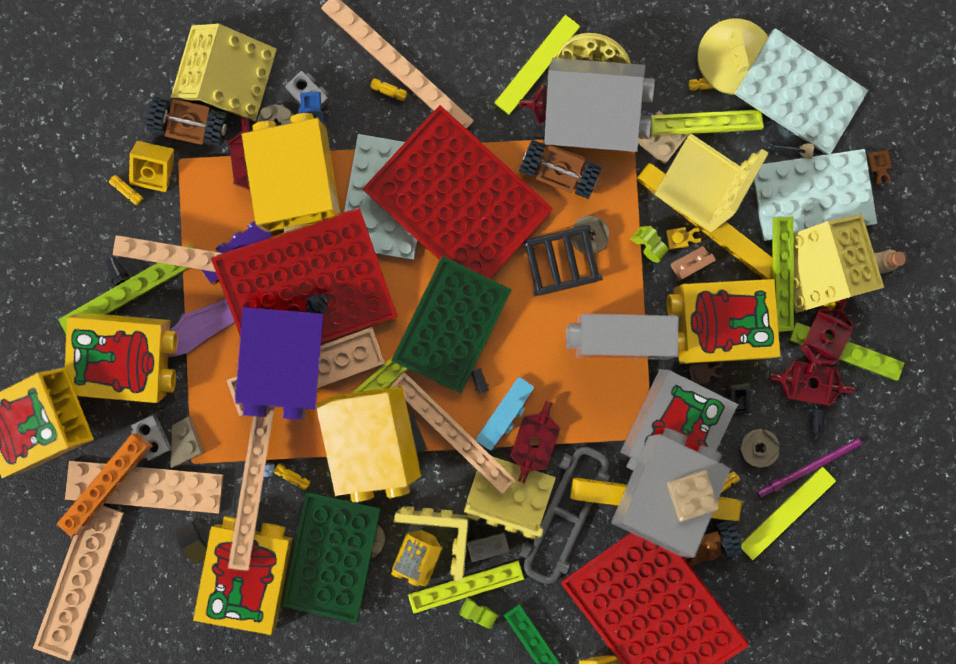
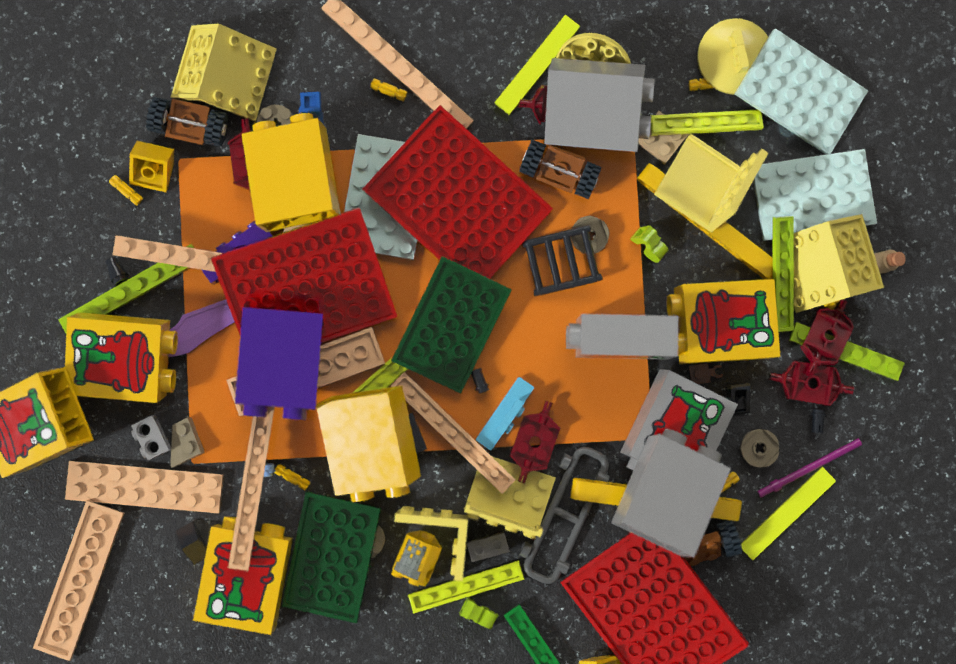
(104, 484): orange brick -> none
(311, 87): light grey brick -> none
(317, 303): black gear -> none
(679, 237): yellow plate -> none
(691, 263): nougat bracket -> none
(692, 495): tan plate -> none
(805, 150): hinge -> none
(880, 163): reddish brown plate -> none

